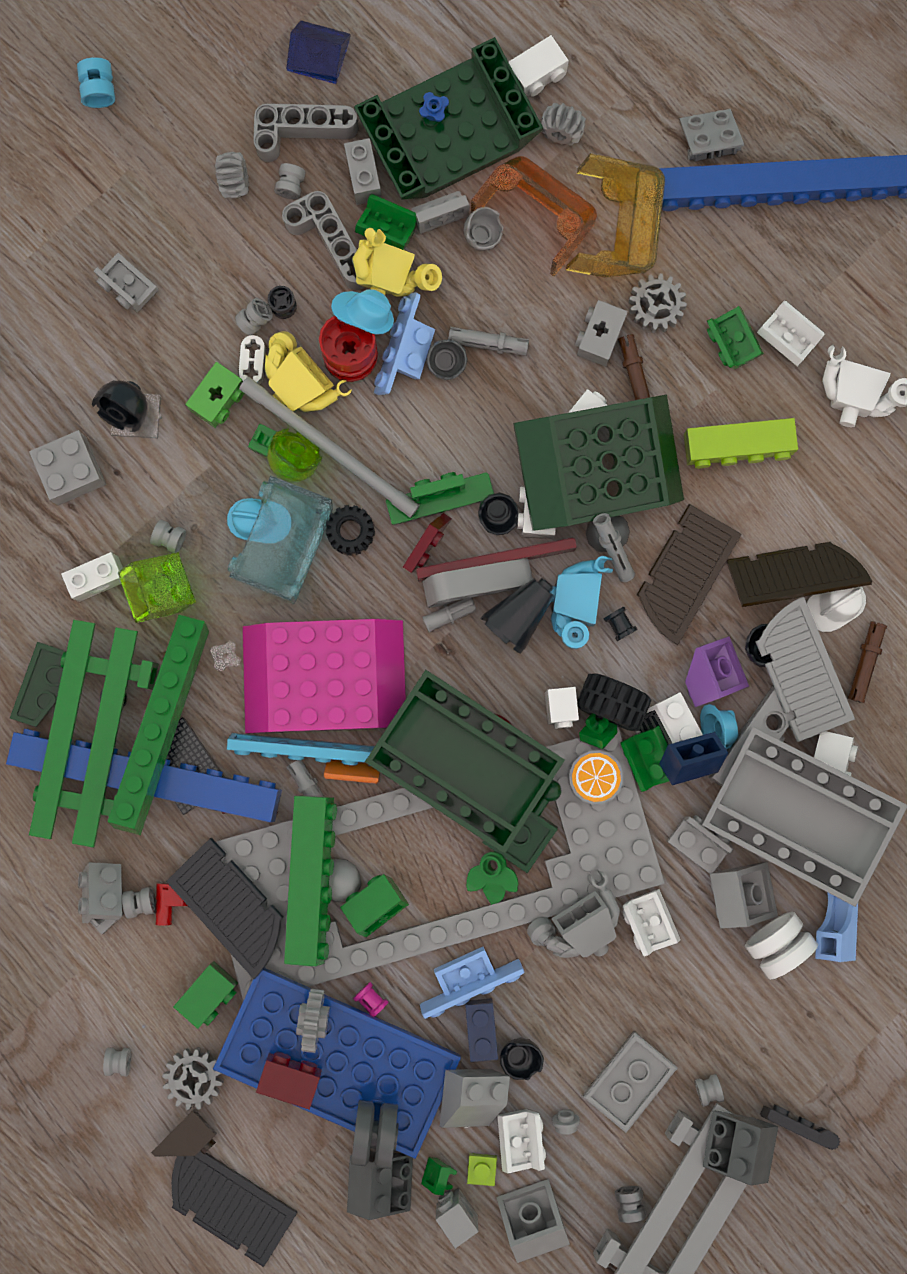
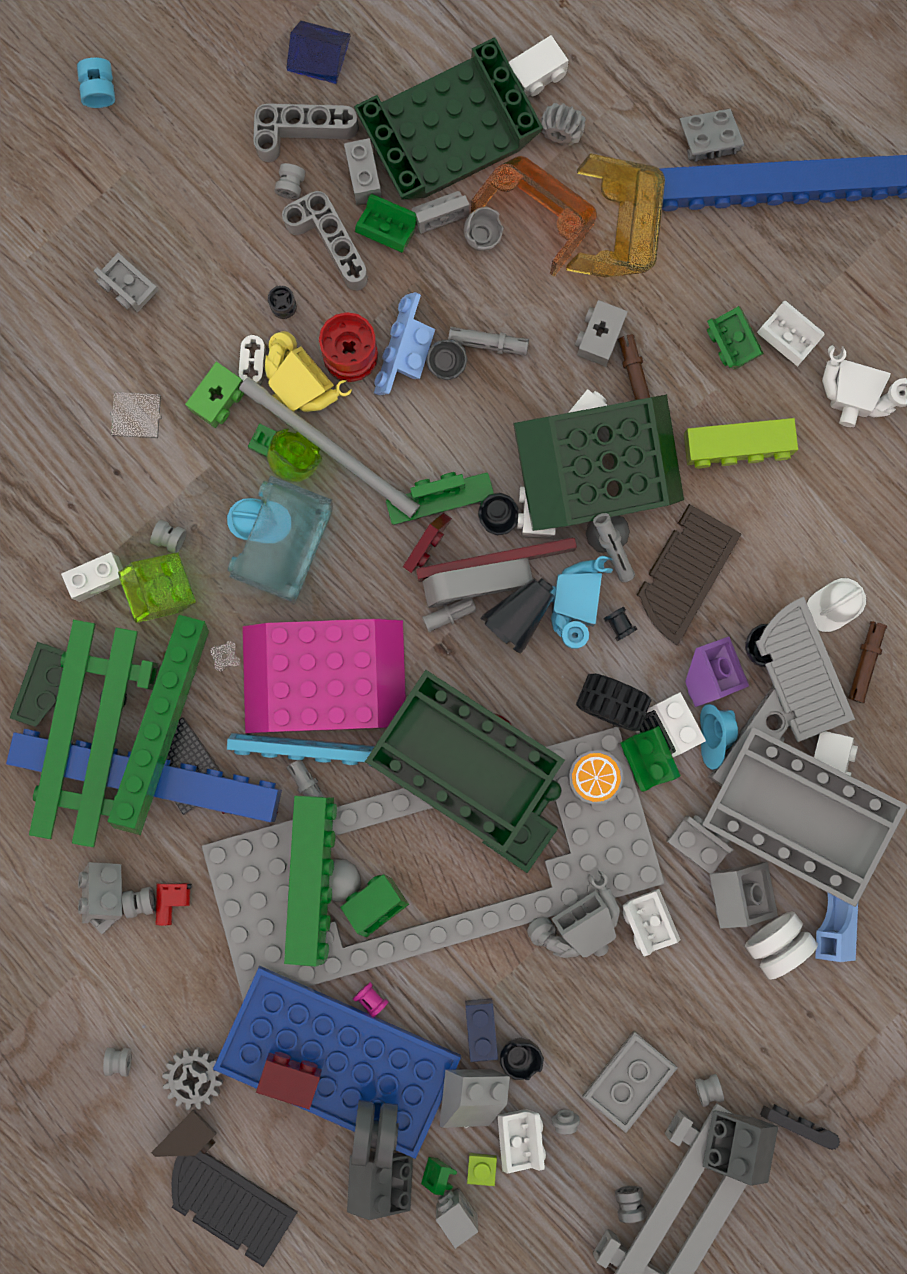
(67, 468): light grey brick -> none
(121, 404): black cylinder -> none
(206, 995): green brick -> none
(229, 906): black piece -> none
(232, 175): light grey gear -> none
(255, 315): light grey wheel -> none
(312, 1020): light grey gear -> none
(350, 546): black tyre -> none
(359, 773): orange slope -> none
(364, 310): medium azure piece -> none
(388, 268): light yellow torso -> none
(433, 114): blue plate -> none
(466, 978): light blue bracket -> none
(492, 881): green plate -> none
(532, 1221): light grey slope -> none
(561, 707): white brick -> none
(598, 731): green tile -> none
(648, 297): light grey gear -> none
(693, 758): dark blue brick -> none
(795, 573): dark brown piece -> none

